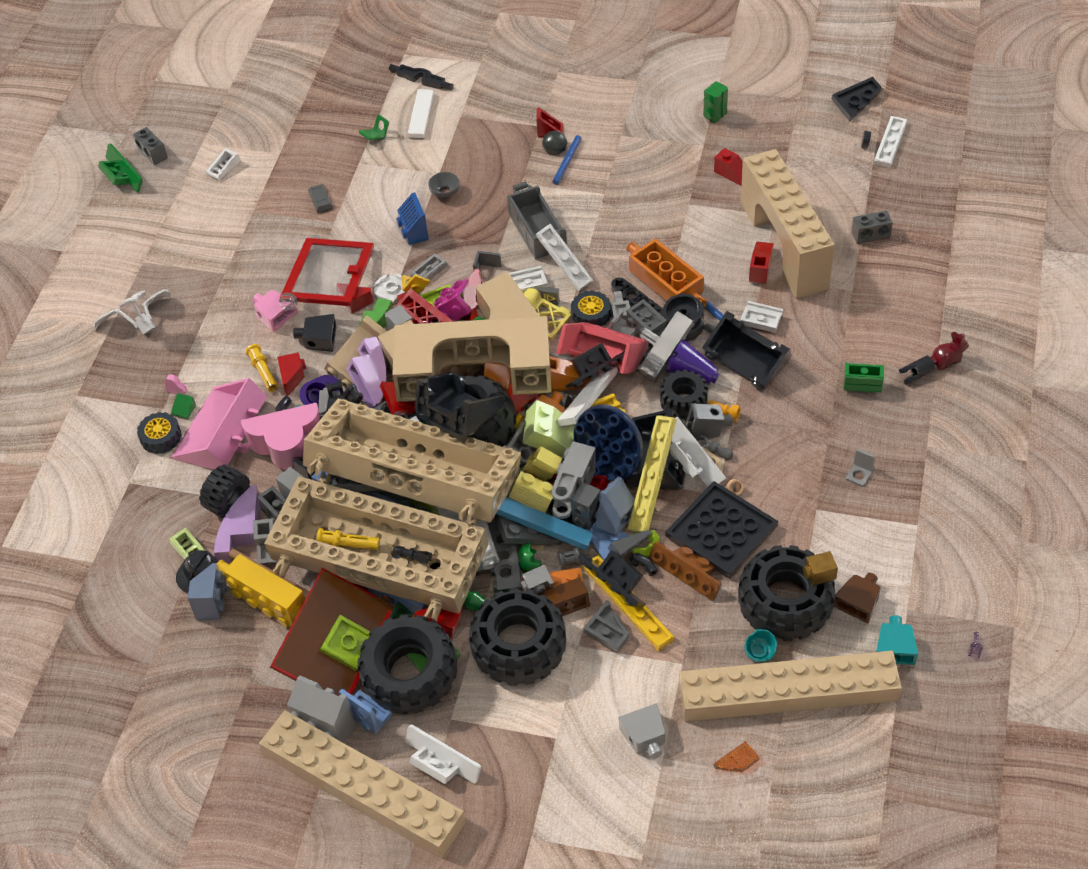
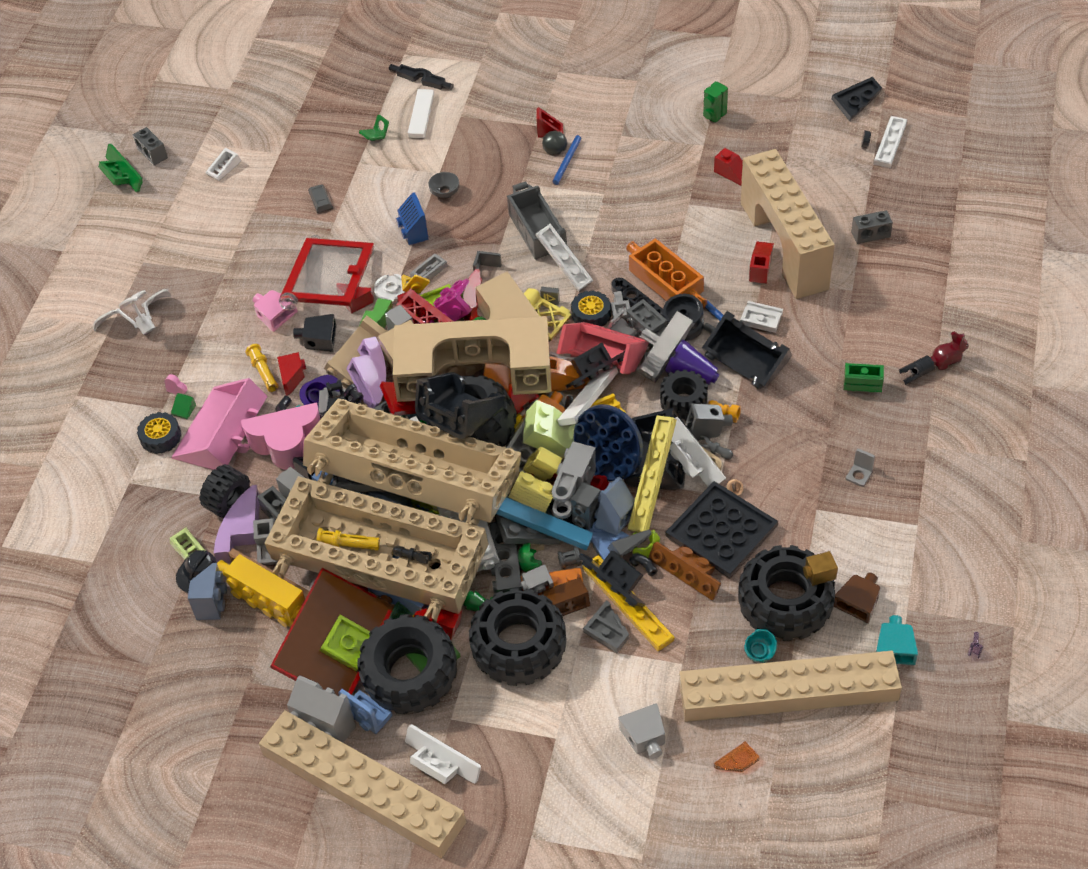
(530, 278): white plate -> none

